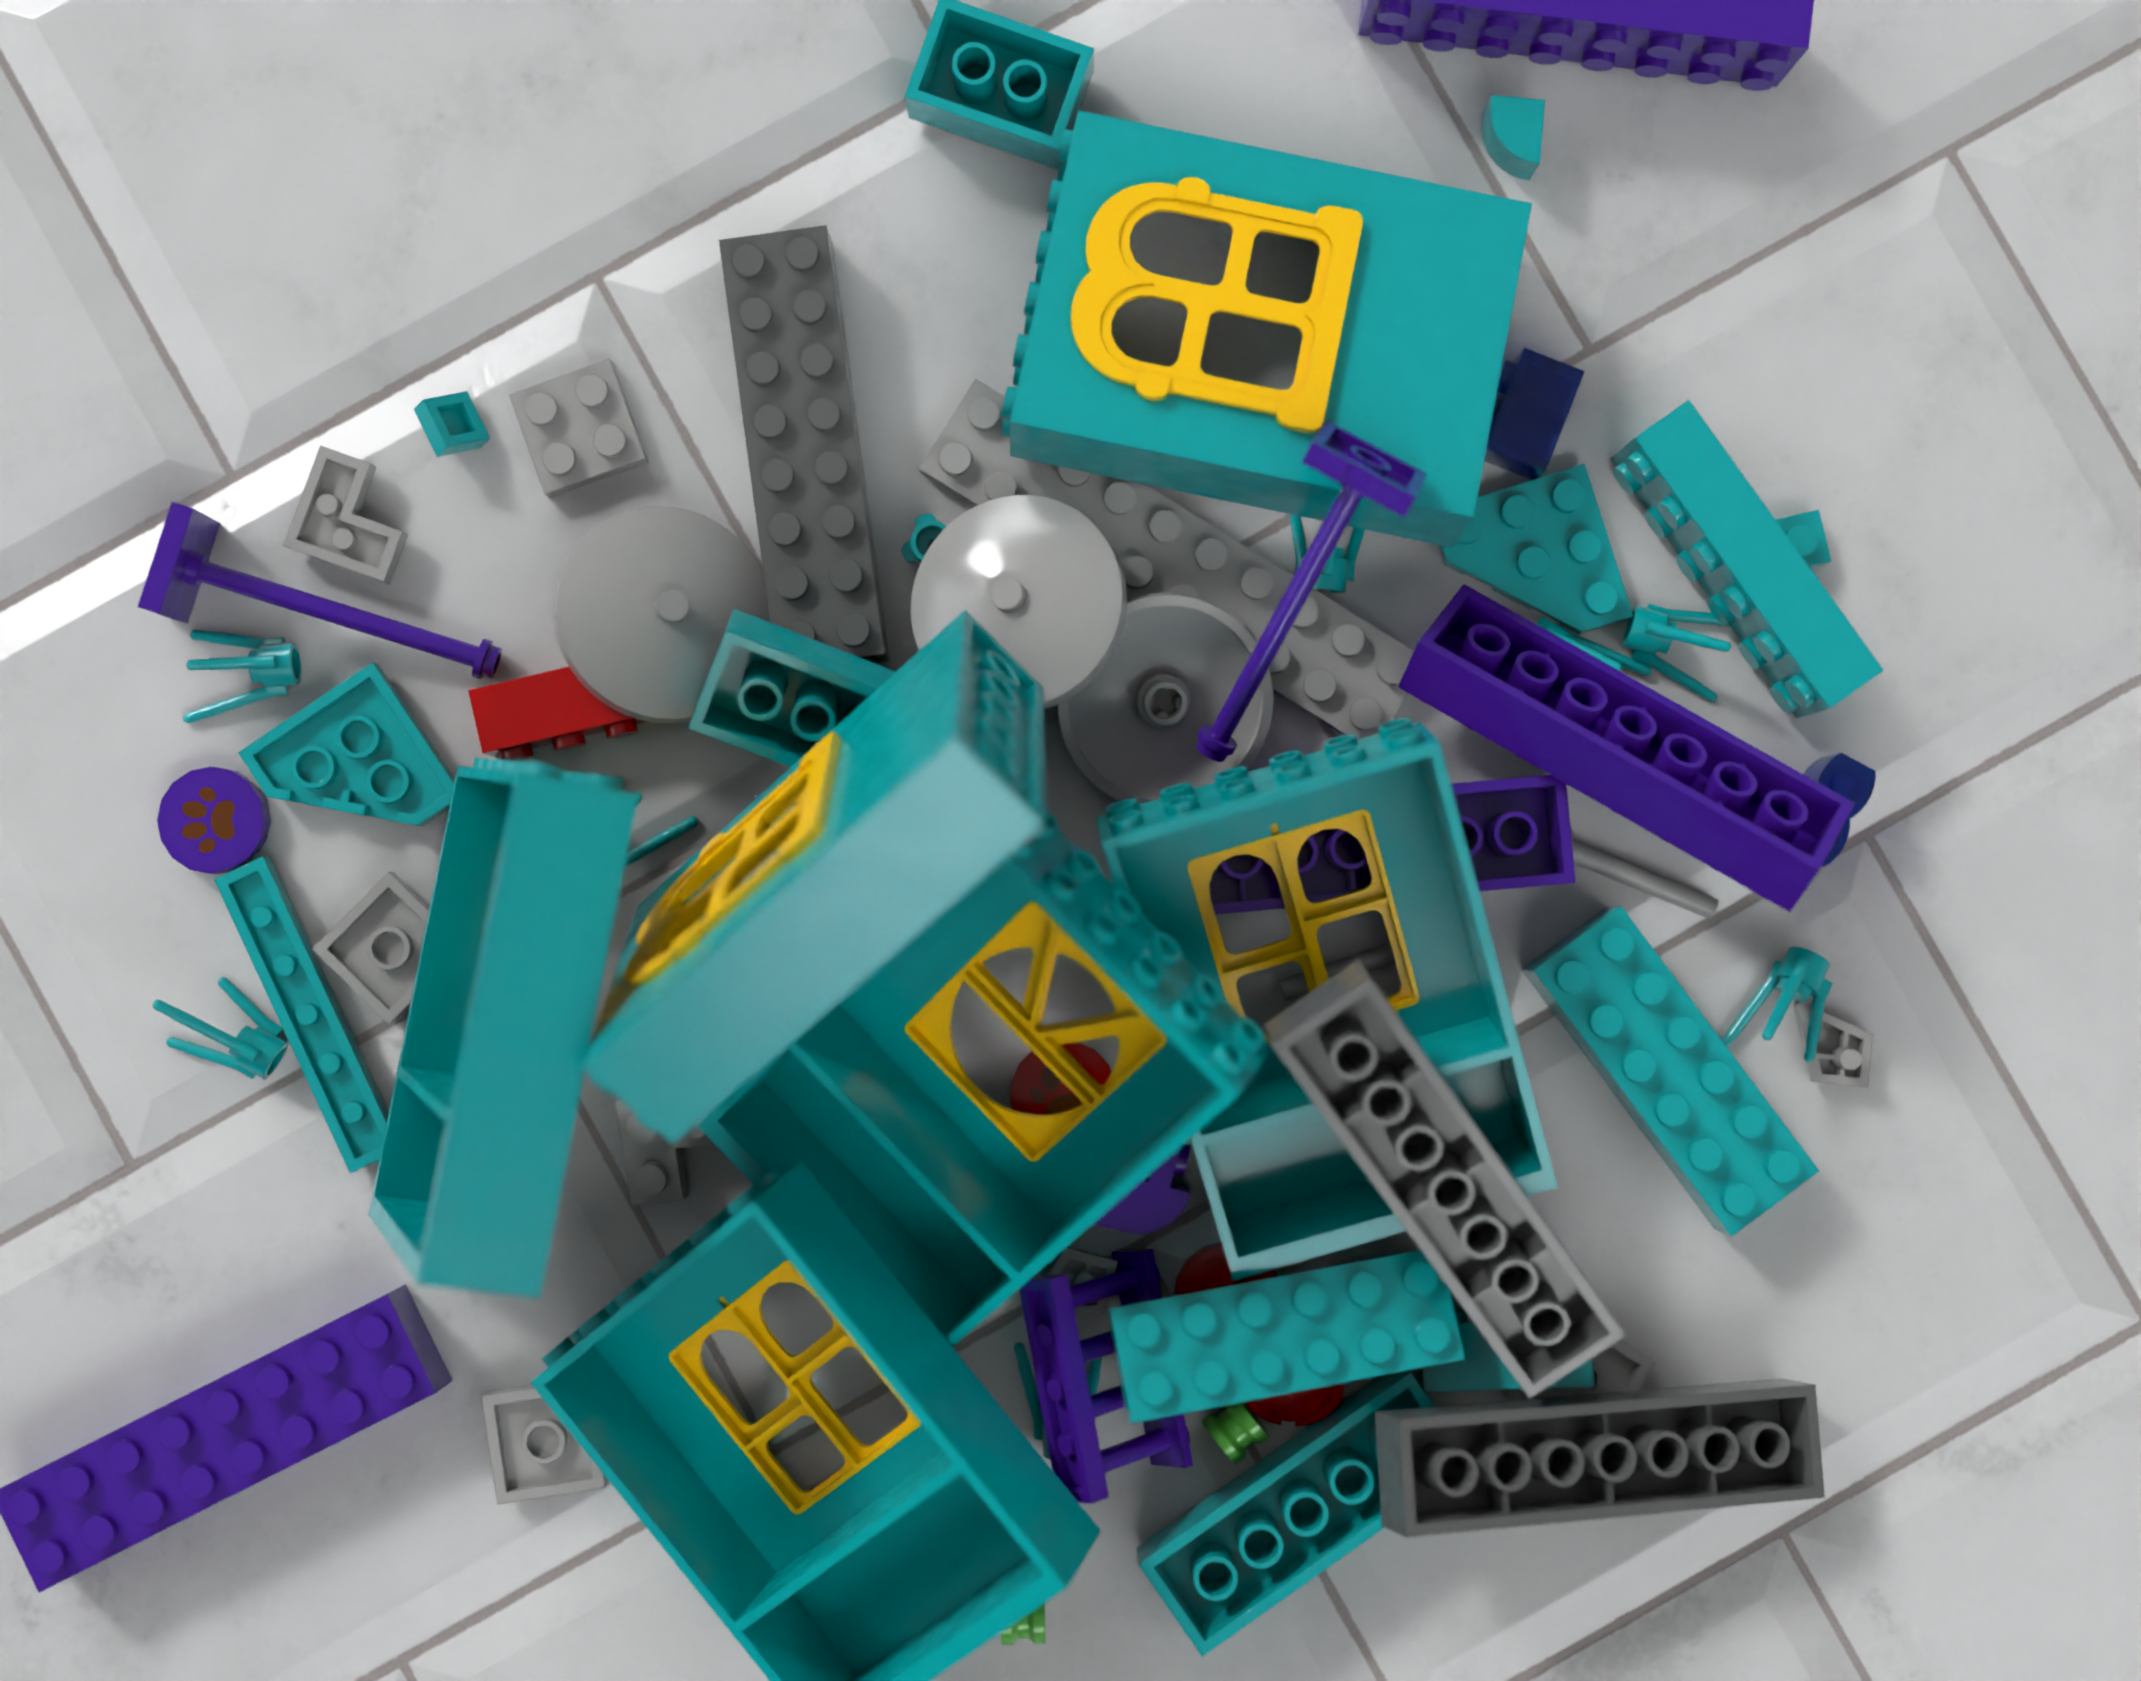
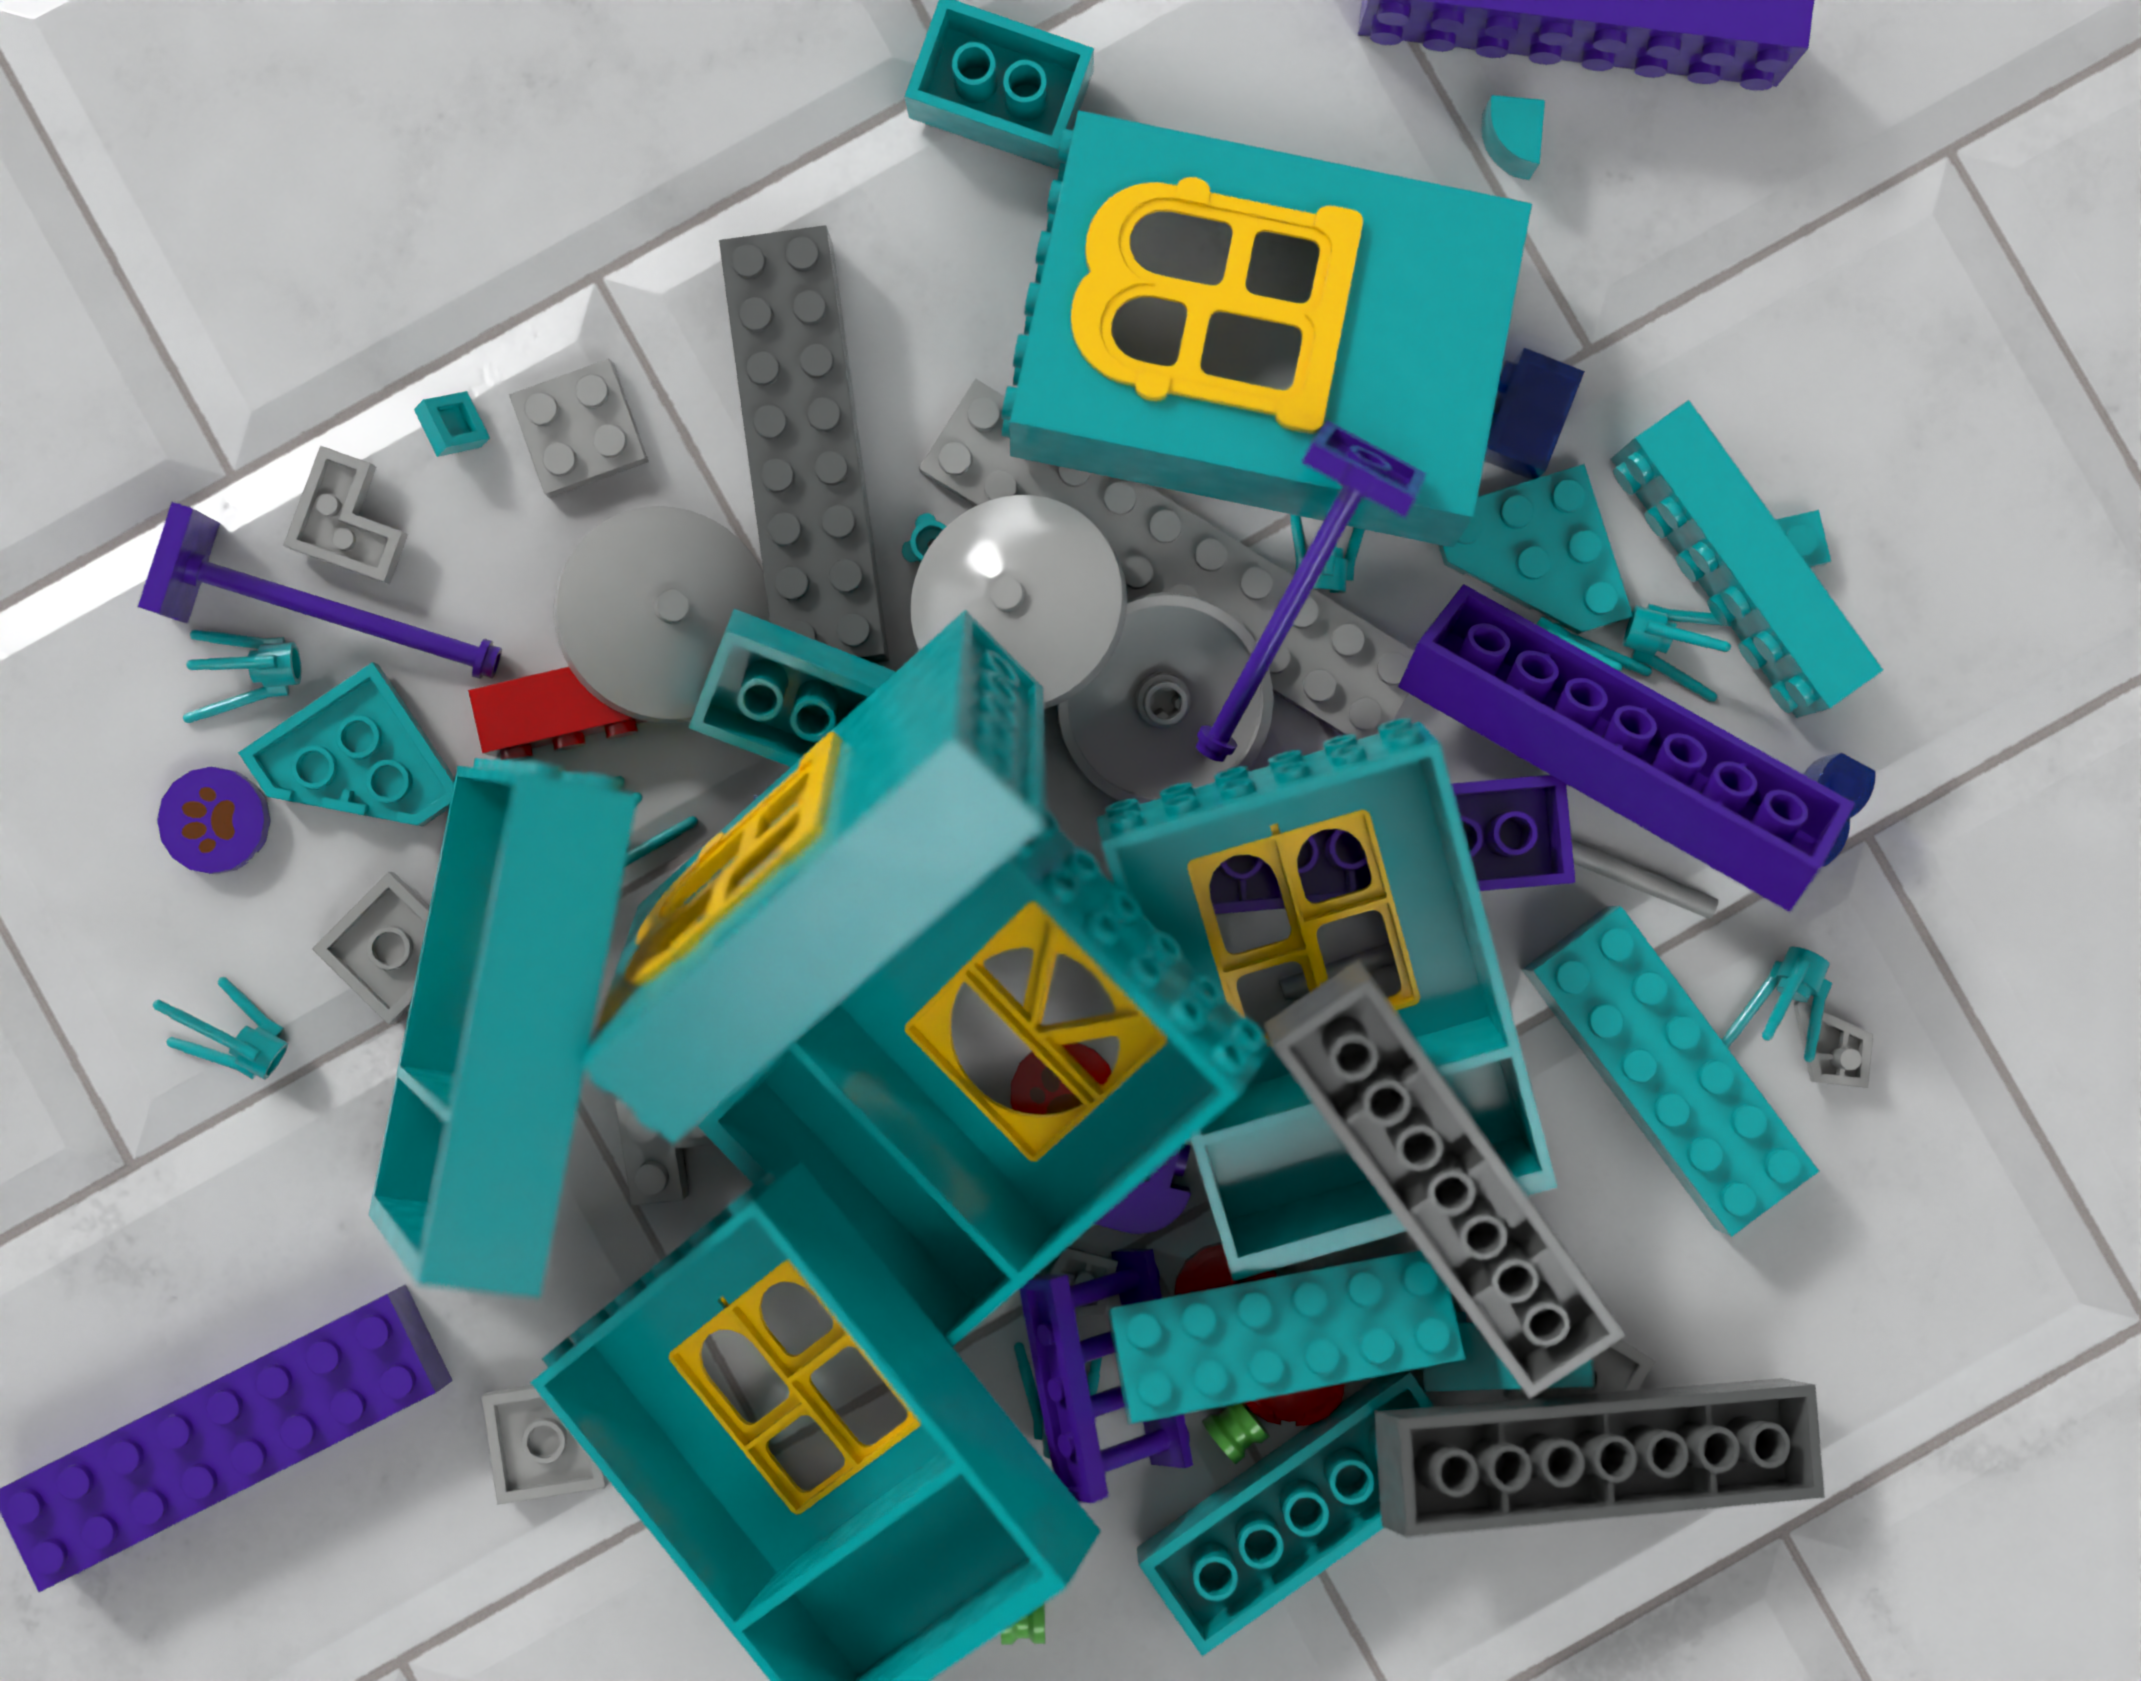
(307, 1010): teal plate -> none

